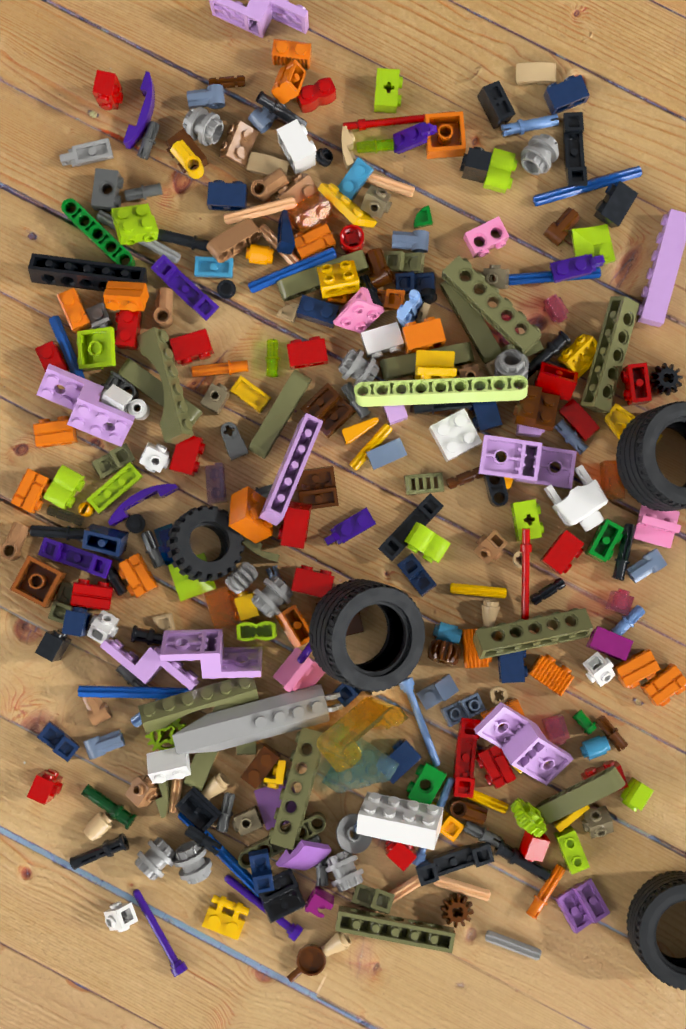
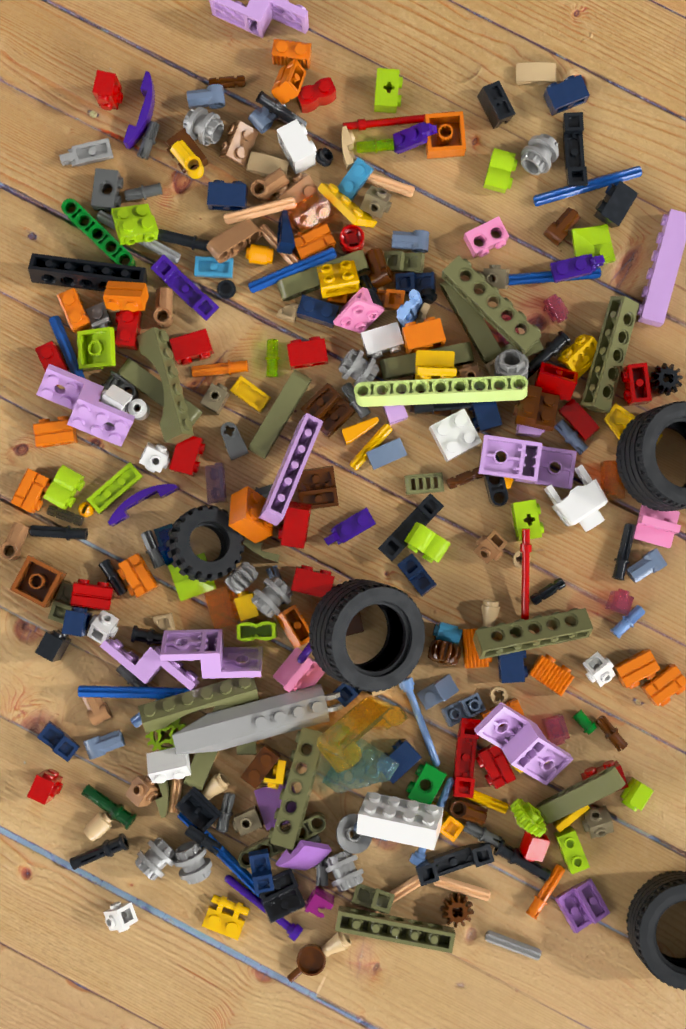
(75, 557): dark purple slope -> none
(105, 540): dark blue brick -> none
(113, 461): olive slope -> none
(135, 523): black plate -> none
(177, 965): dark purple piece -> none
(400, 854): red brick -> none
(423, 218): green tile -> none
(475, 164): black brick -> none
(477, 590): yellow axle -> none
(529, 125): medium blue pin -> none
(563, 552): red brick -> none
(595, 747): dark azure brick -> none
(604, 541): green brick -> none
(609, 643): magenta hinge -> none

